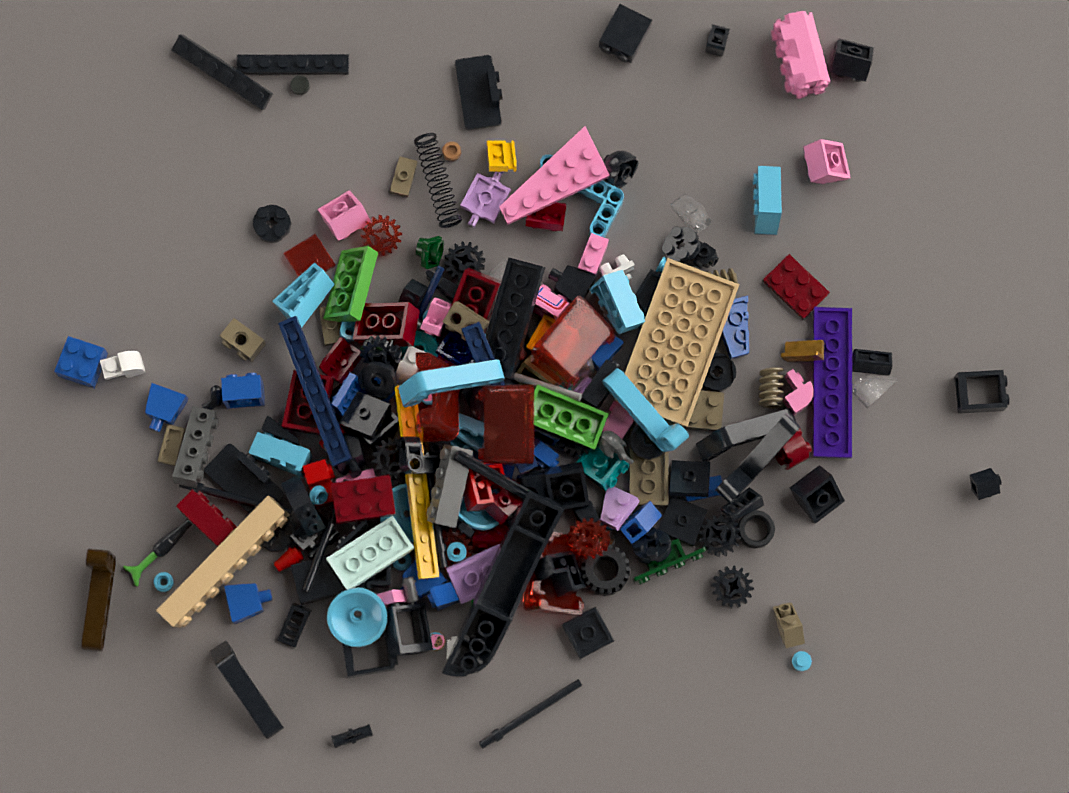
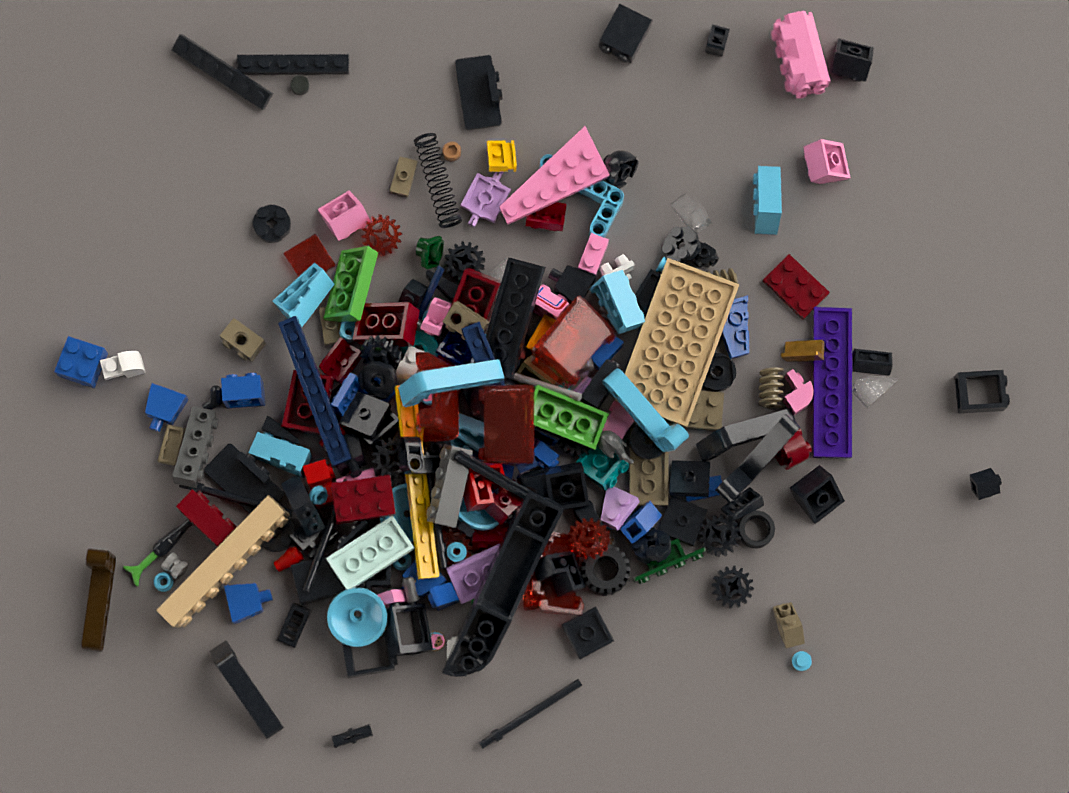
(174, 566): none -> light grey wheel

